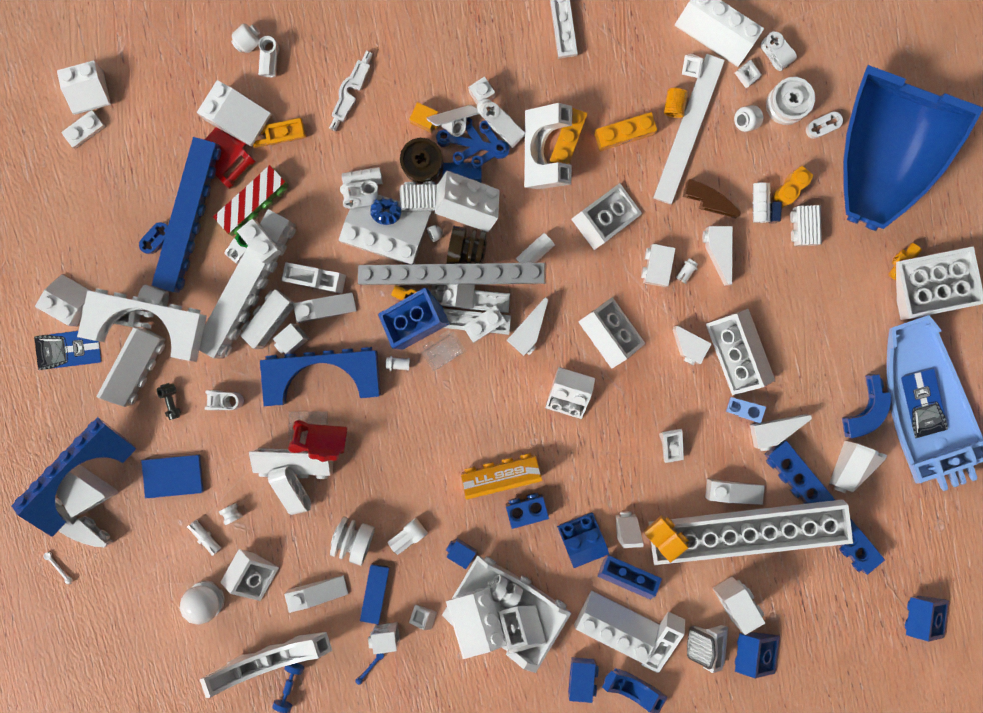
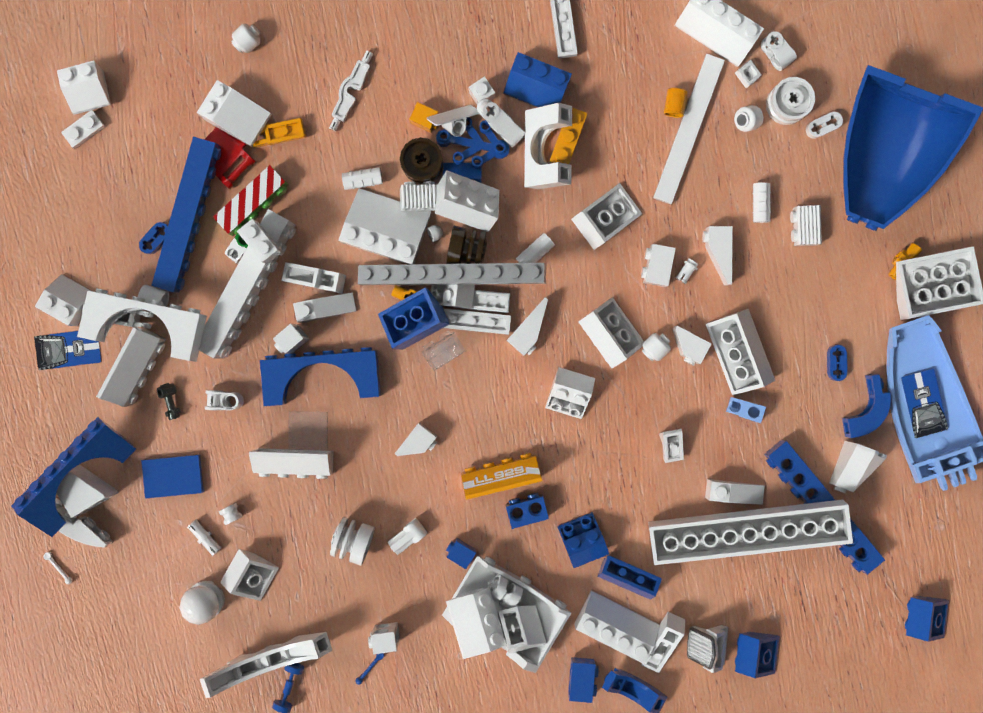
(267, 319): white slope -> none
(268, 59): white piece -> none
(289, 490): white beam -> none
(315, 593): white slope -> none
(322, 441): red piece -> none
(361, 194): white piece -> none
(374, 594): blue tile -> none
(384, 217): blue gear -> none
(397, 363): white pin -> none
(418, 441): none -> white slope
(422, 617): white slope -> none
(484, 324): white brick -> none
(536, 82): none -> blue slope
(625, 131): light orange brick -> none
(628, 530): white slope -> none
(656, 347): none -> white head
(666, 538): light orange brick -> none
(692, 65): white slope -> none
(710, 199): reddish brown slope -> none
(739, 605): white brick -> none
(775, 431): white slope -> none
(776, 209): dark blue tile -> none
(792, 186): light orange brick -> none
(832, 362): none -> blue beam

